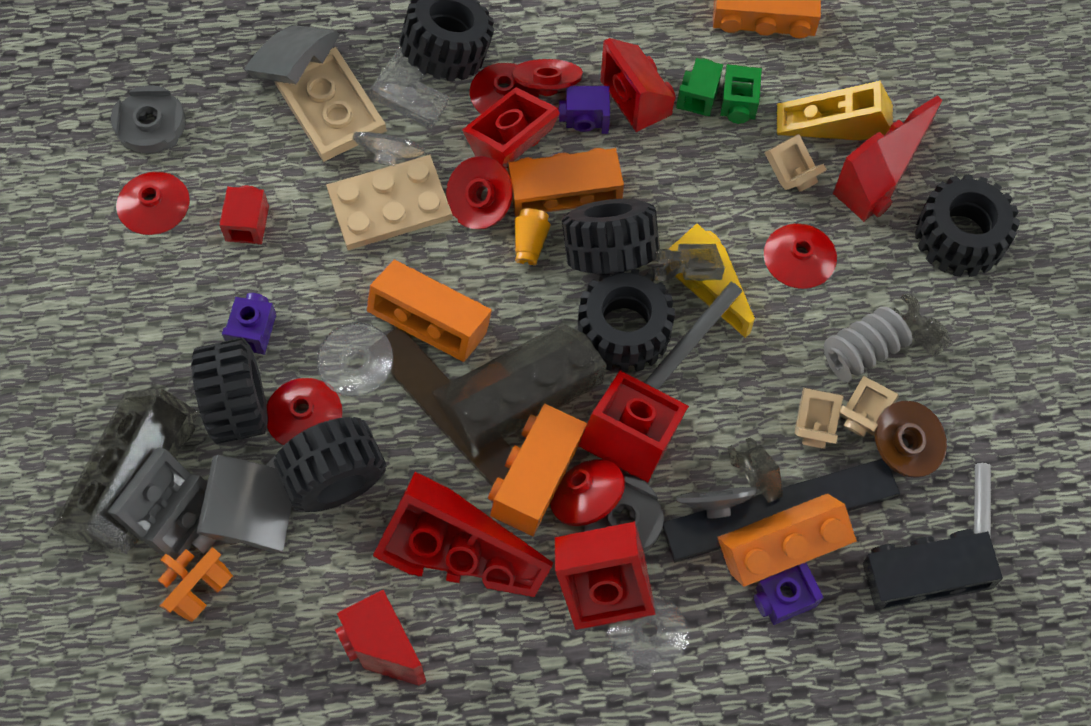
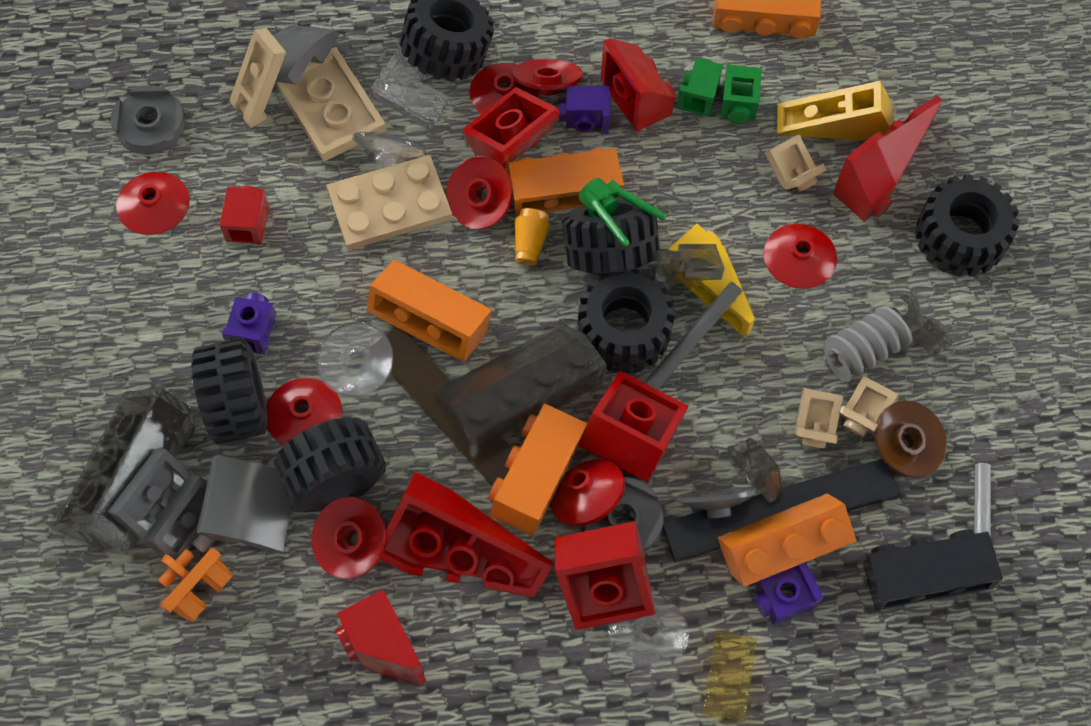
(257, 76): none -> tan plate
(333, 534): none -> red dish
(602, 202): none -> green plant
(729, 676): none -> clear yellow tile

